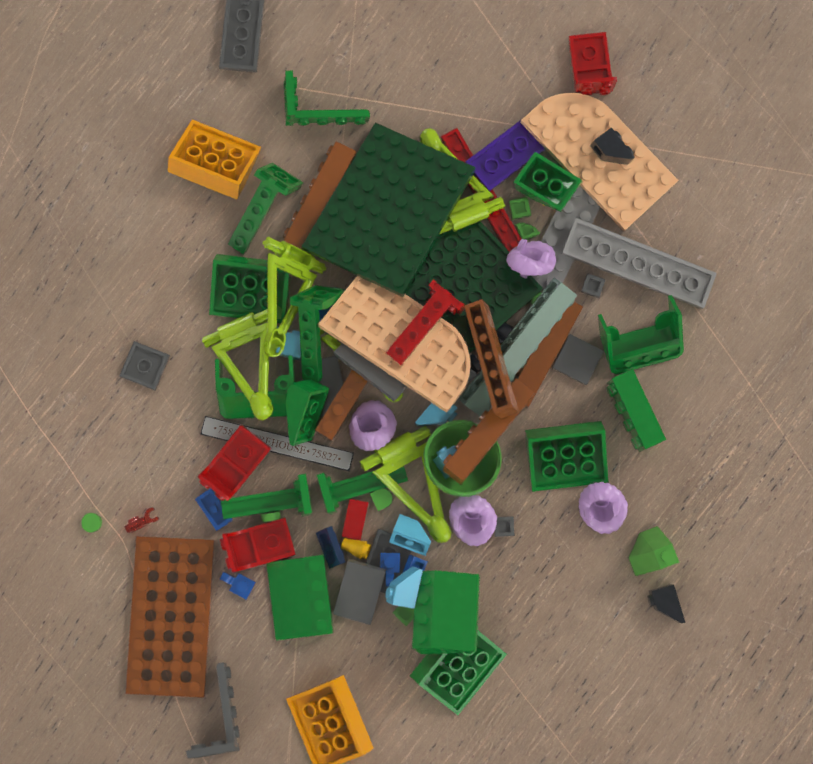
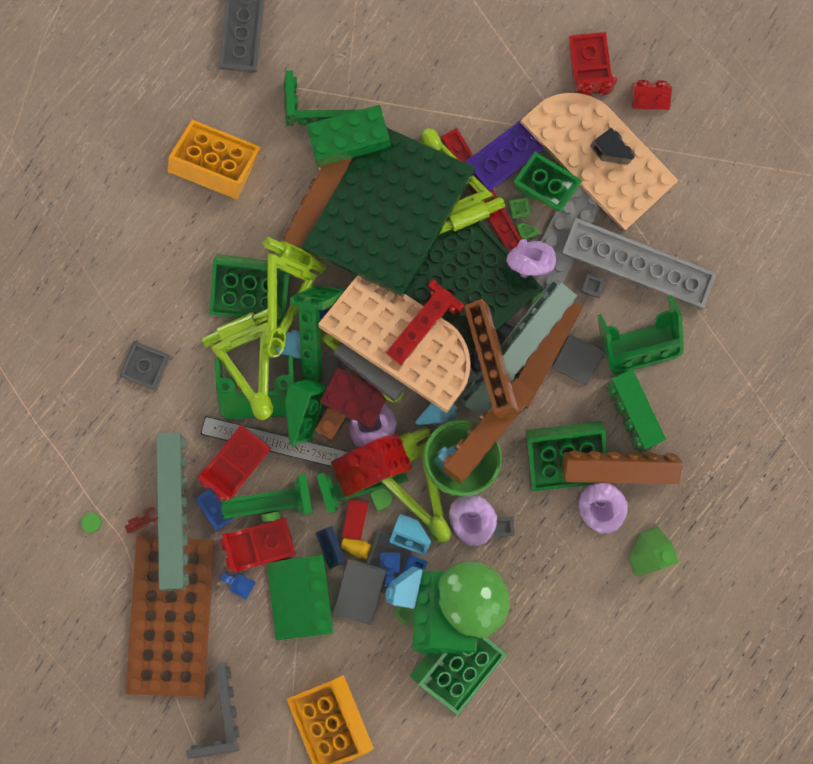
(171, 512): none -> sand green brick
(273, 181): green bracket -> none
(348, 135): none -> green brick
(353, 398): none -> dark red plate
(371, 464): none -> red bracket
(474, 598): none -> bright green piece
(621, 468): none -> dark orange brick
(651, 95): none -> red bracket
(666, 602): black slope -> none

